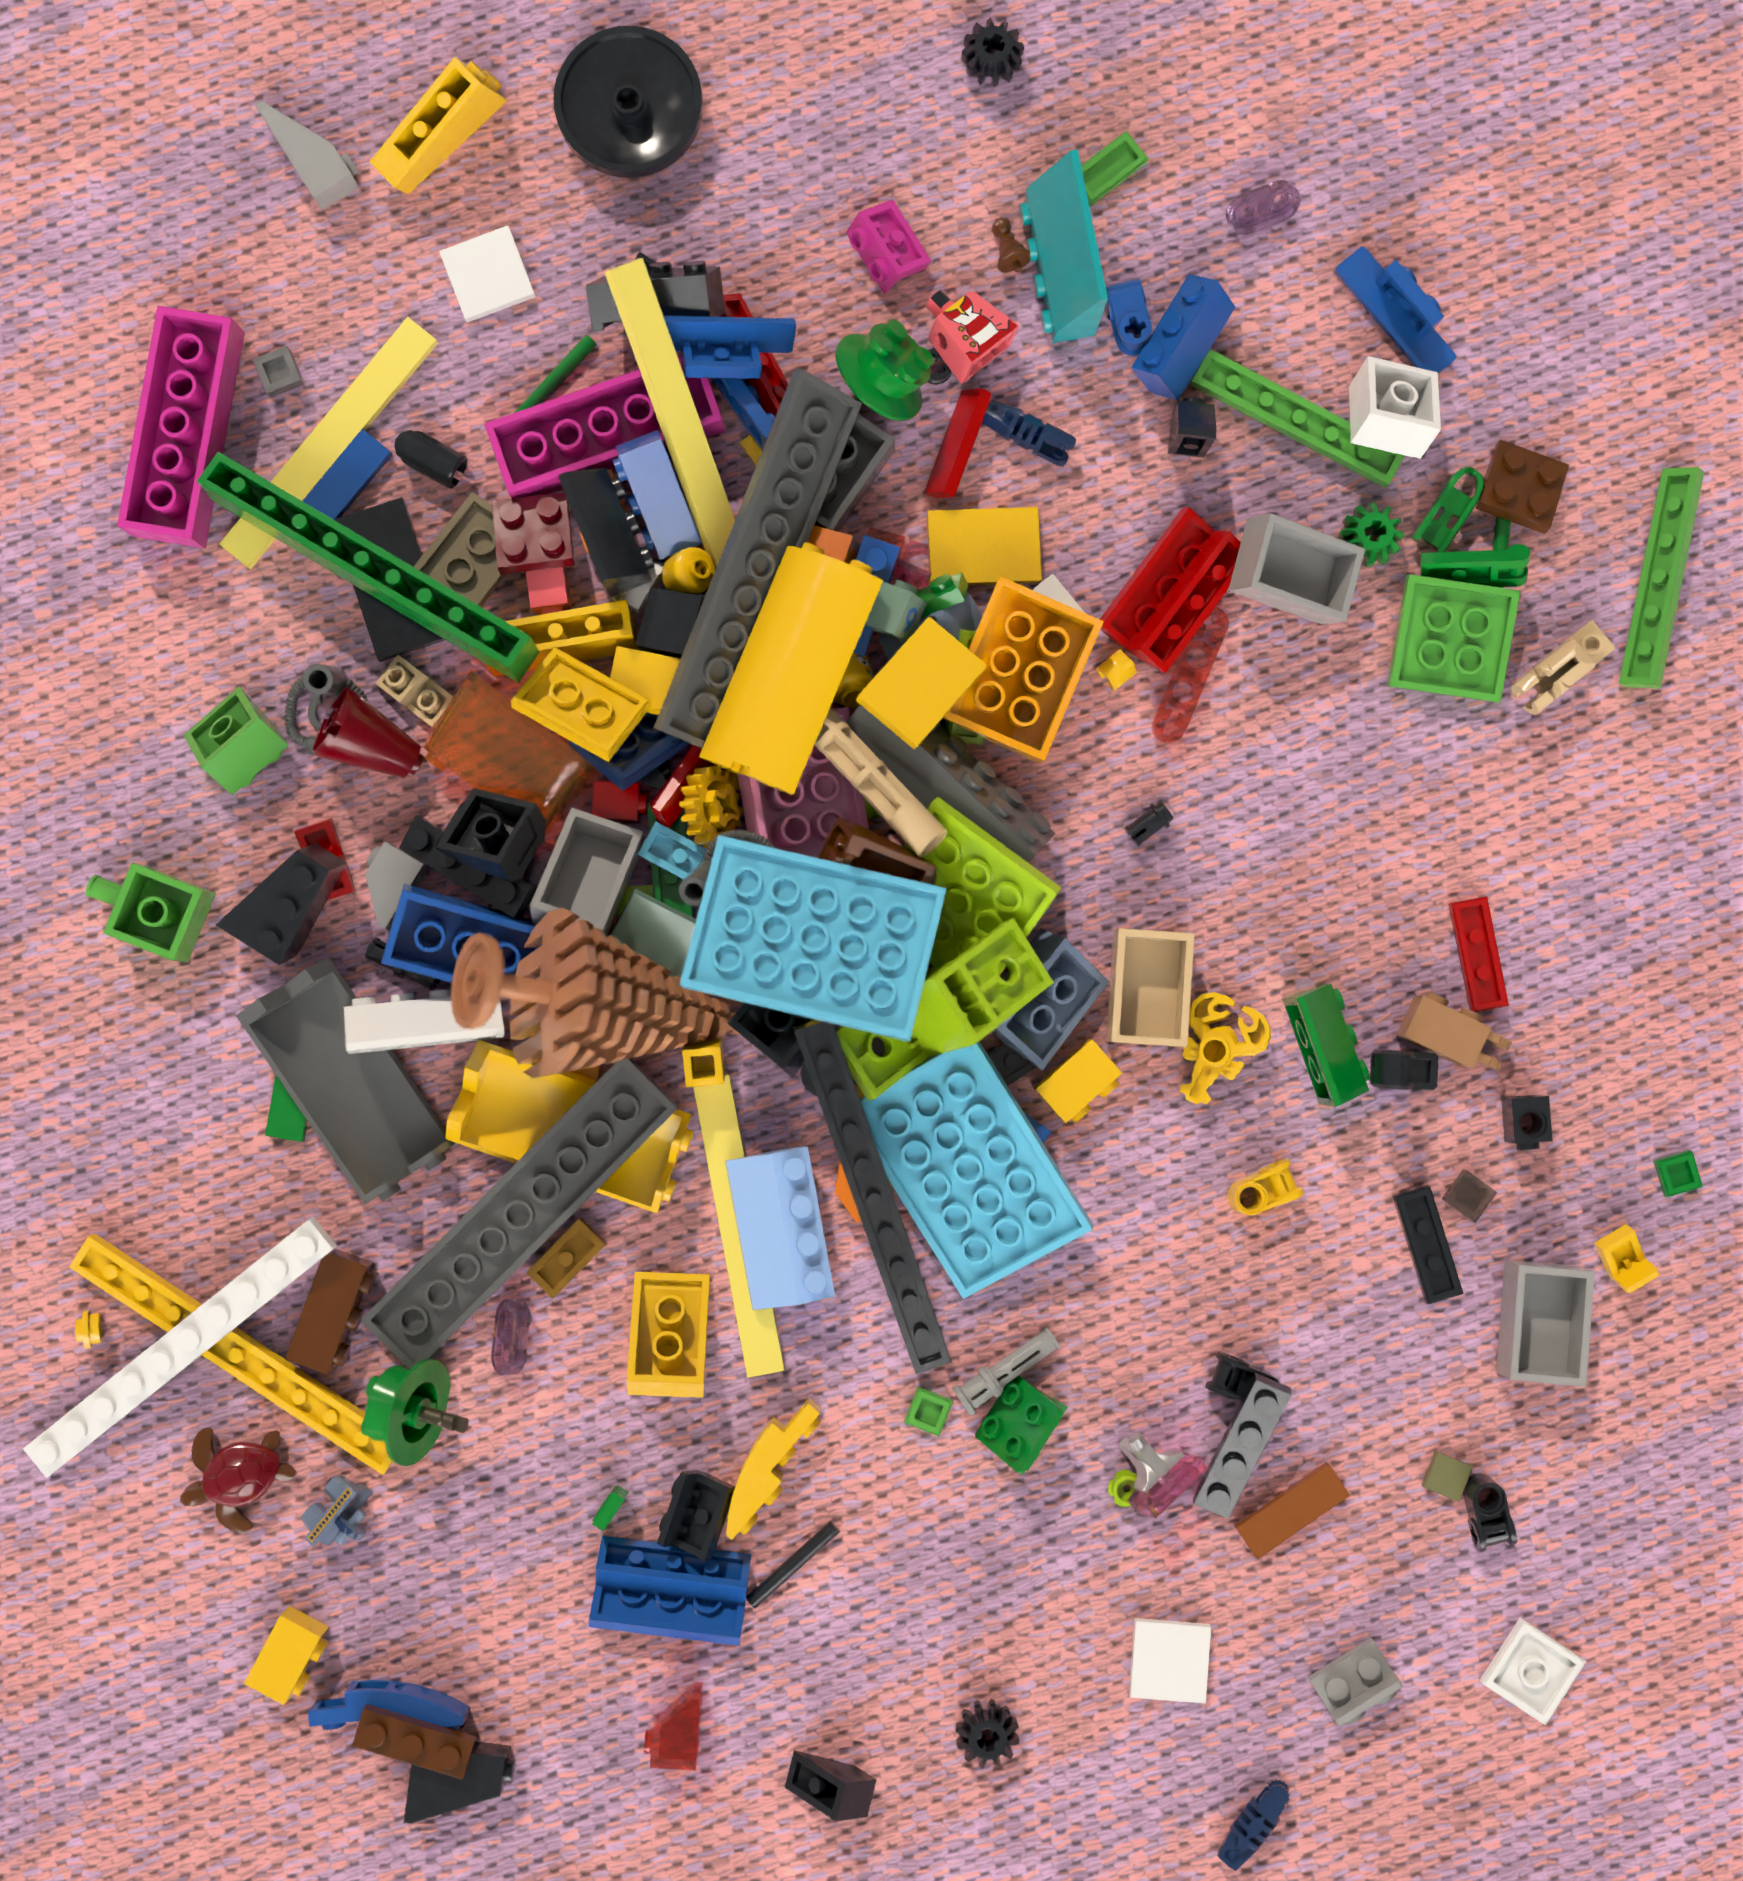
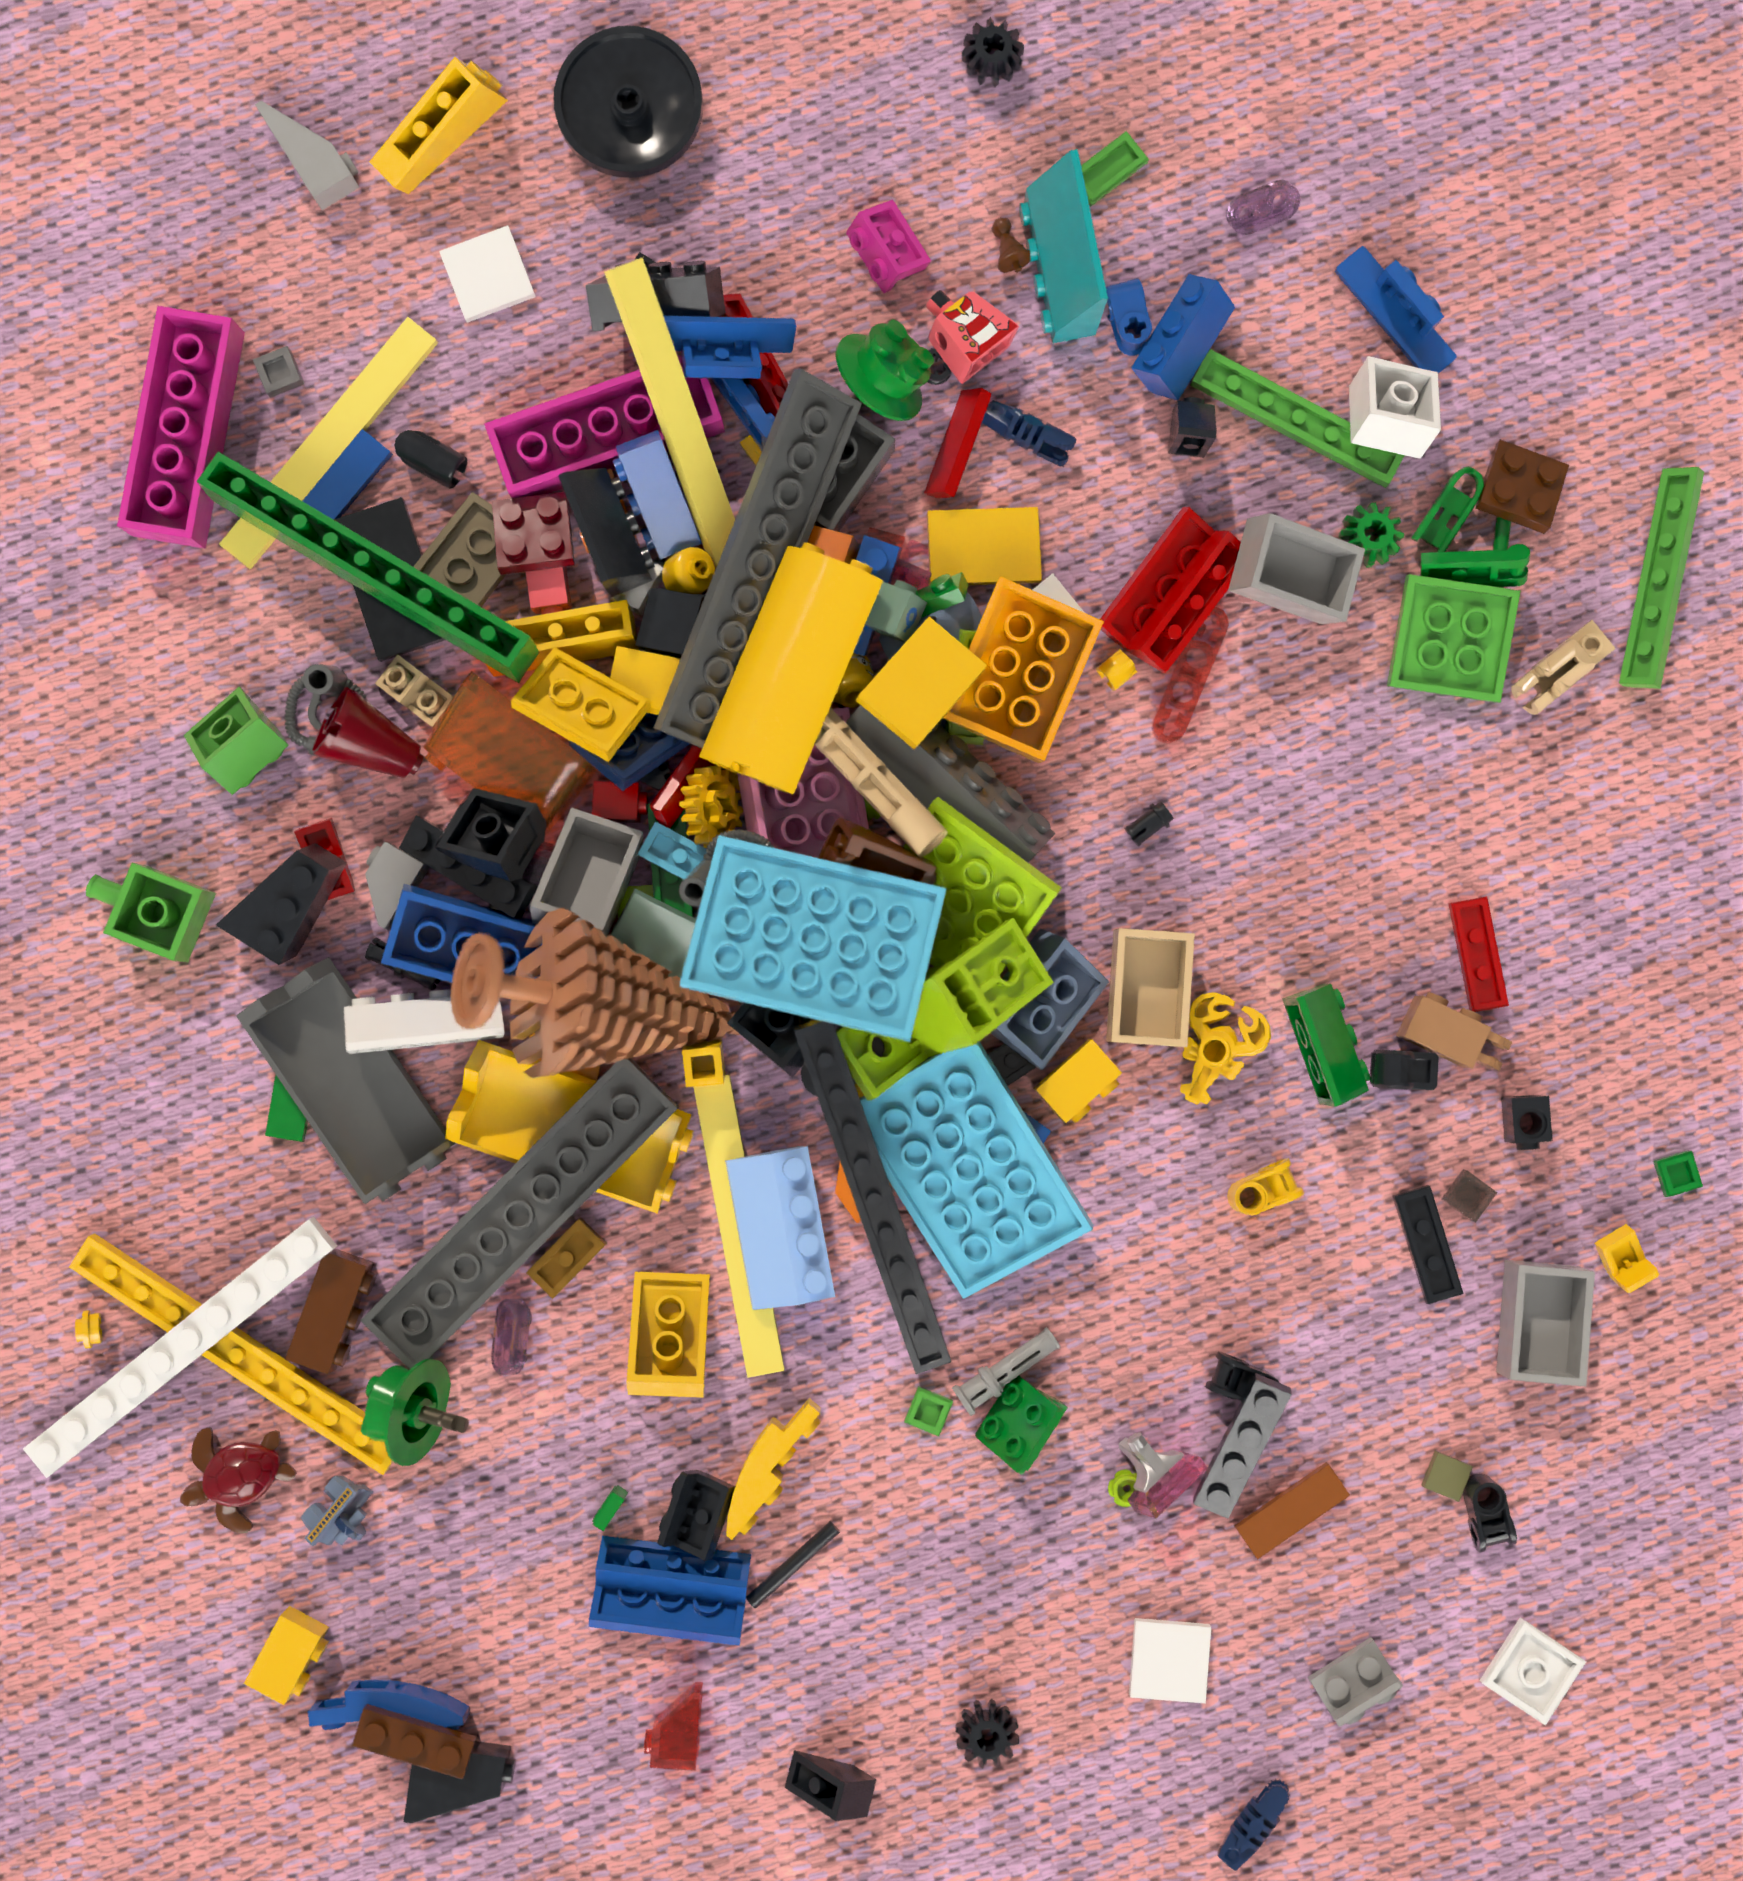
(559, 373): green bar -> none

